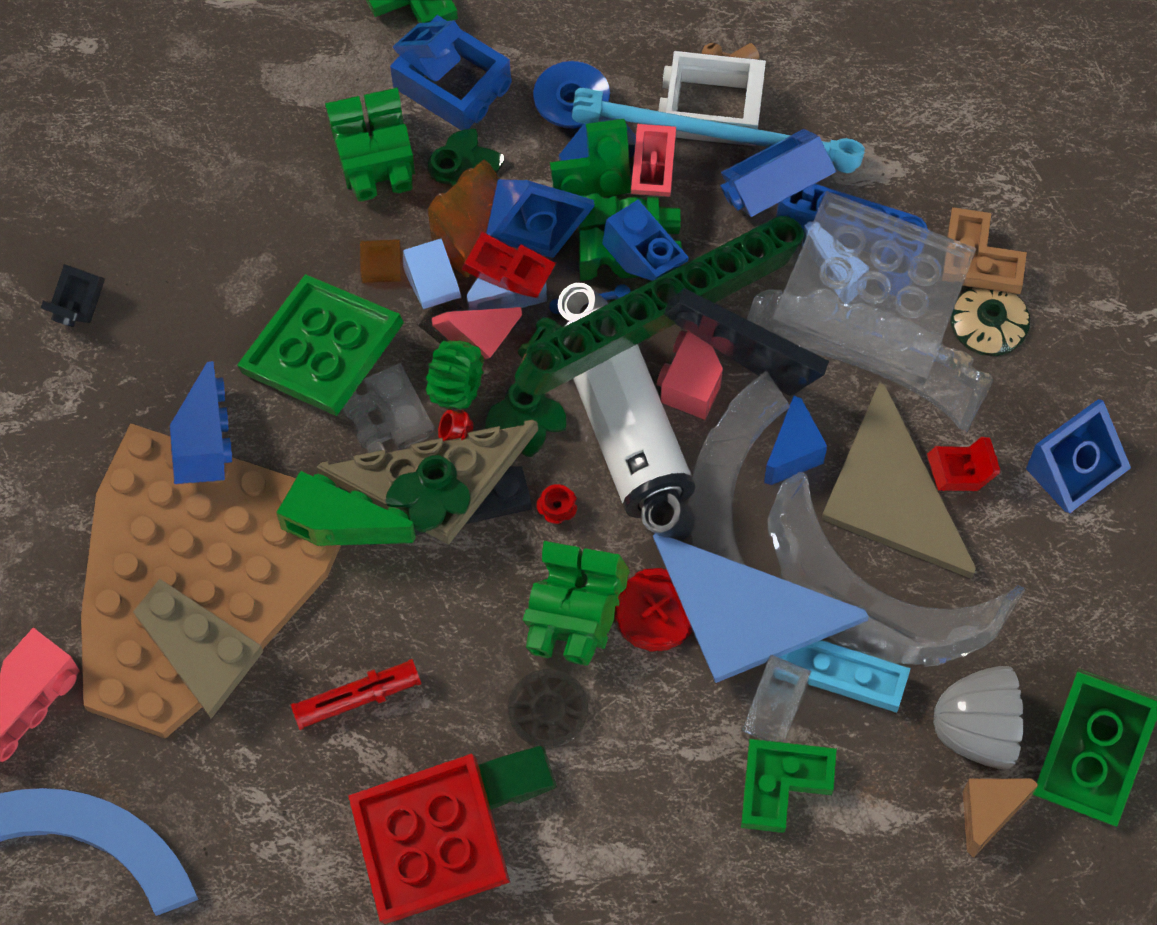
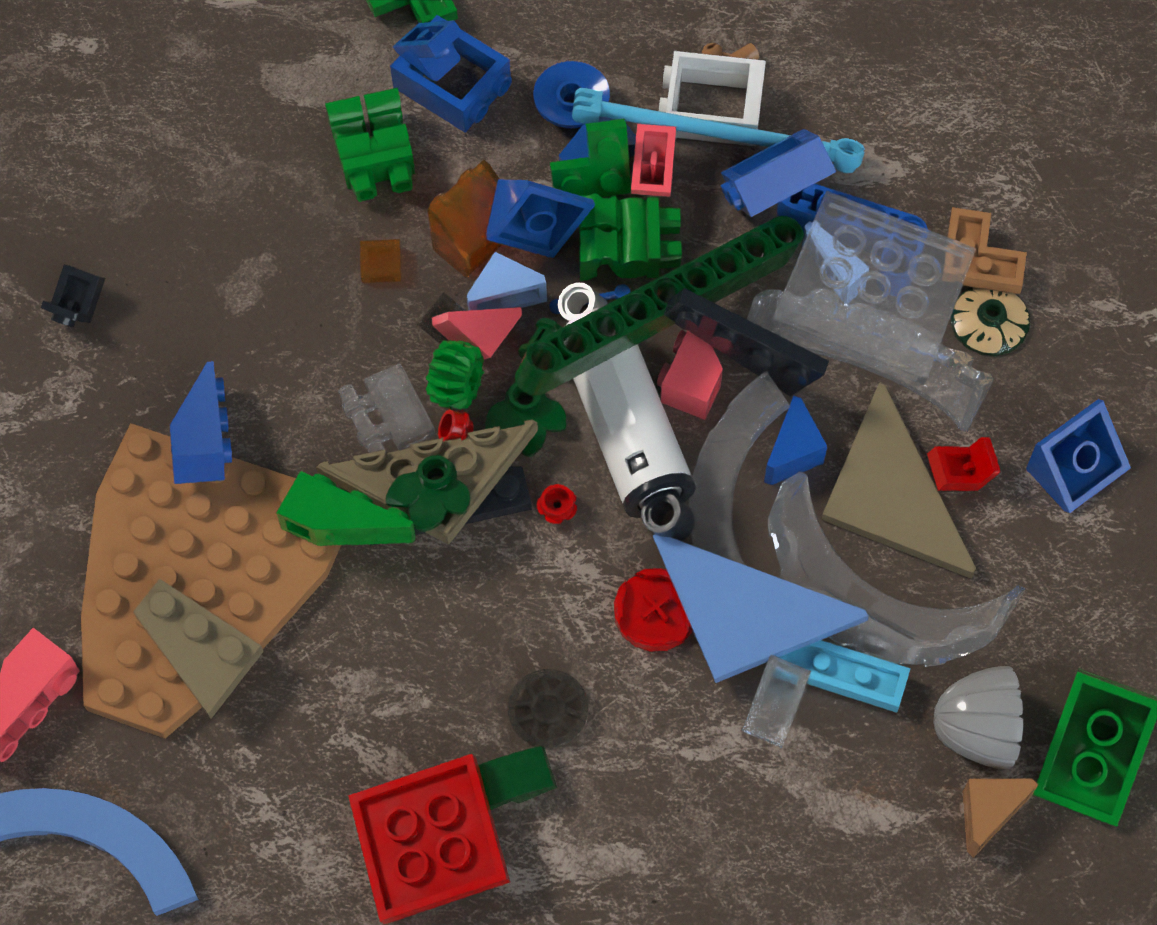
(320, 344): green plate -> none
(355, 694): red pin -> none
(430, 273): light blue slope -> none
(461, 153): dark green plate -> none
(508, 268): red slope -> none
(572, 613): green hips -> none
(641, 243): blue slope -> none
(776, 770): green plate -> none

